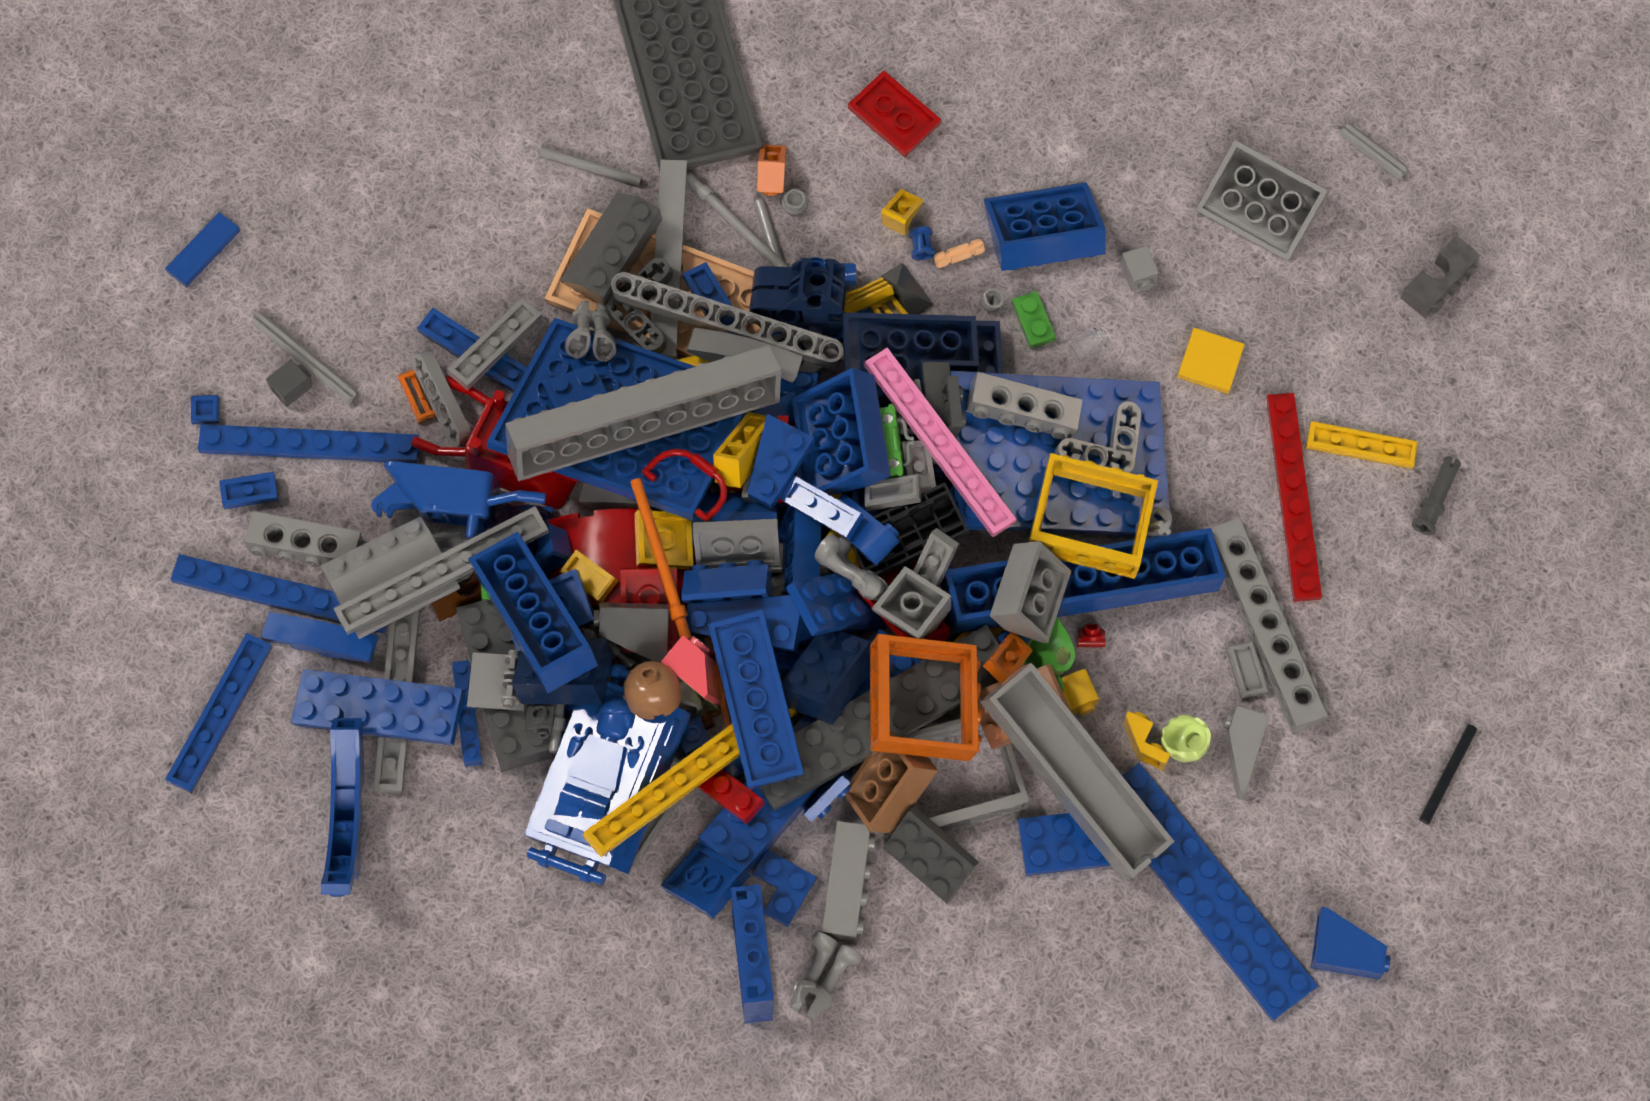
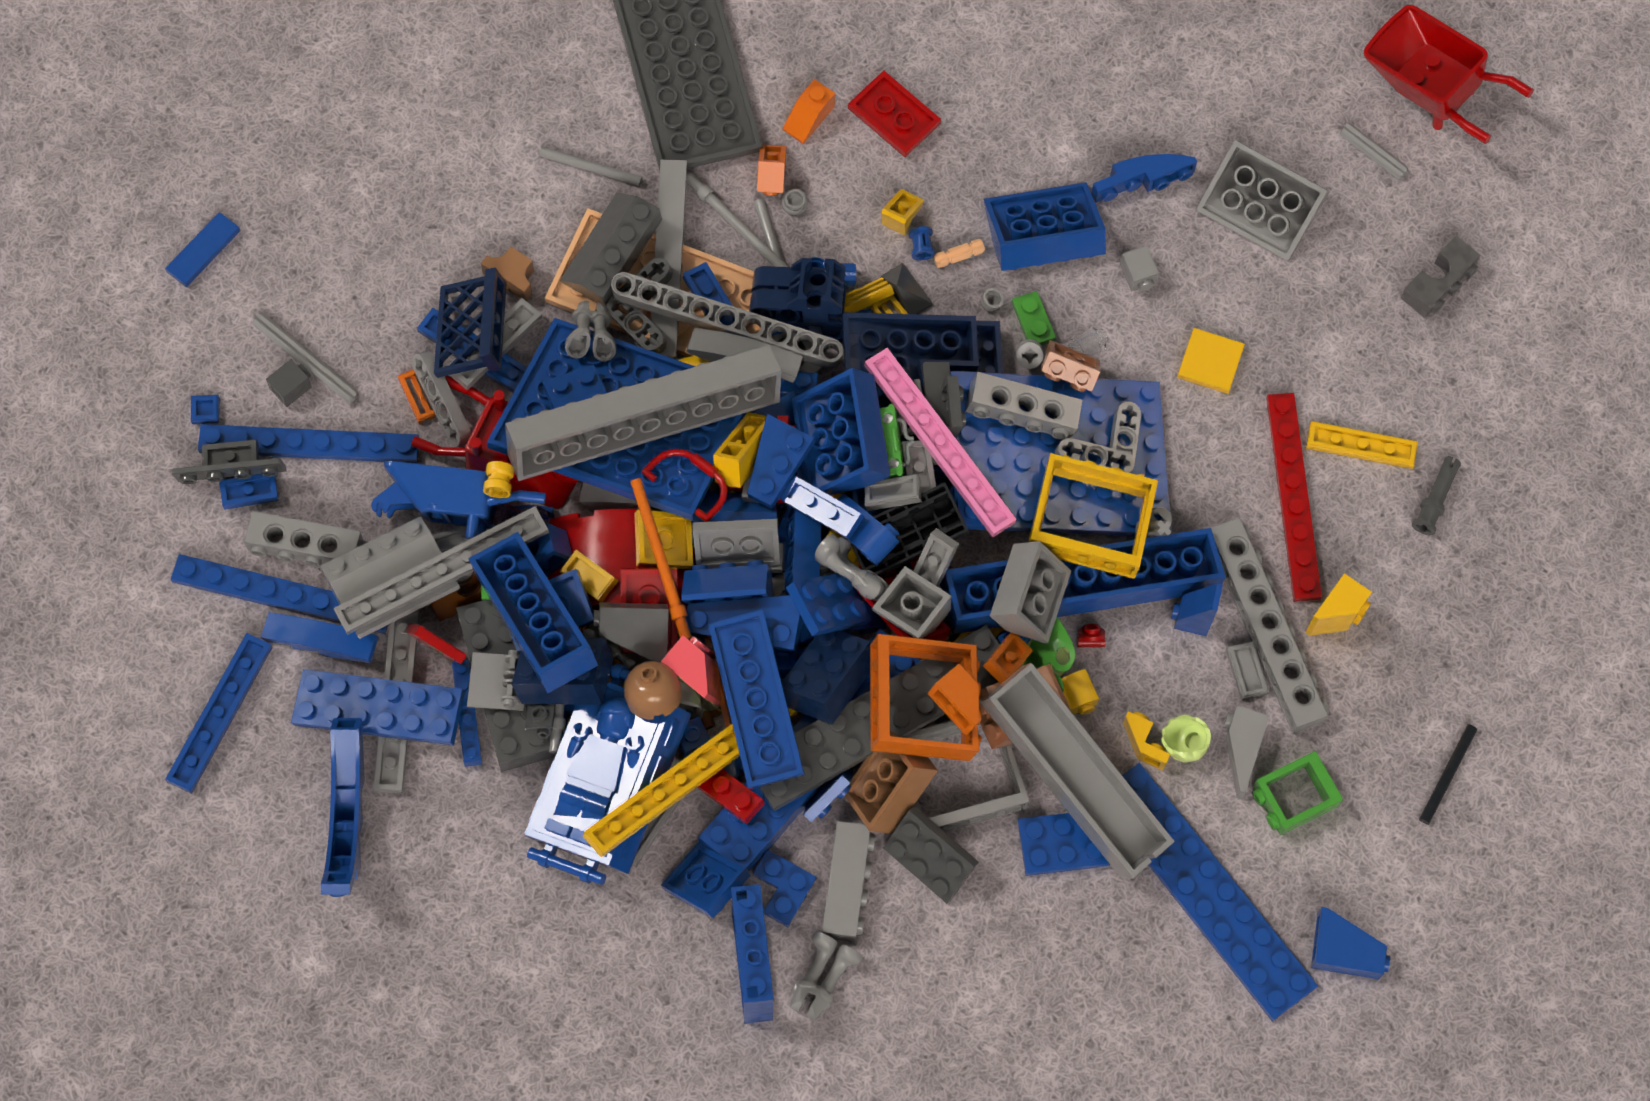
(229, 459): none -> dark grey bracket
(435, 643): none -> red tile
(490, 322): none -> dark blue fence
(498, 479): none -> yellow wheel
(514, 269): none -> medium nougat brick
(809, 111): none -> orange slope
(958, 697): none -> orange slope
(1029, 348): none -> light grey wheel
(1070, 366): none -> nougat plate
(1151, 170): none -> blue slope
(1197, 610): none -> blue slope
(1321, 781): none -> bright green window
(1341, 608): none -> yellow slope
(1434, 66): none -> red piece

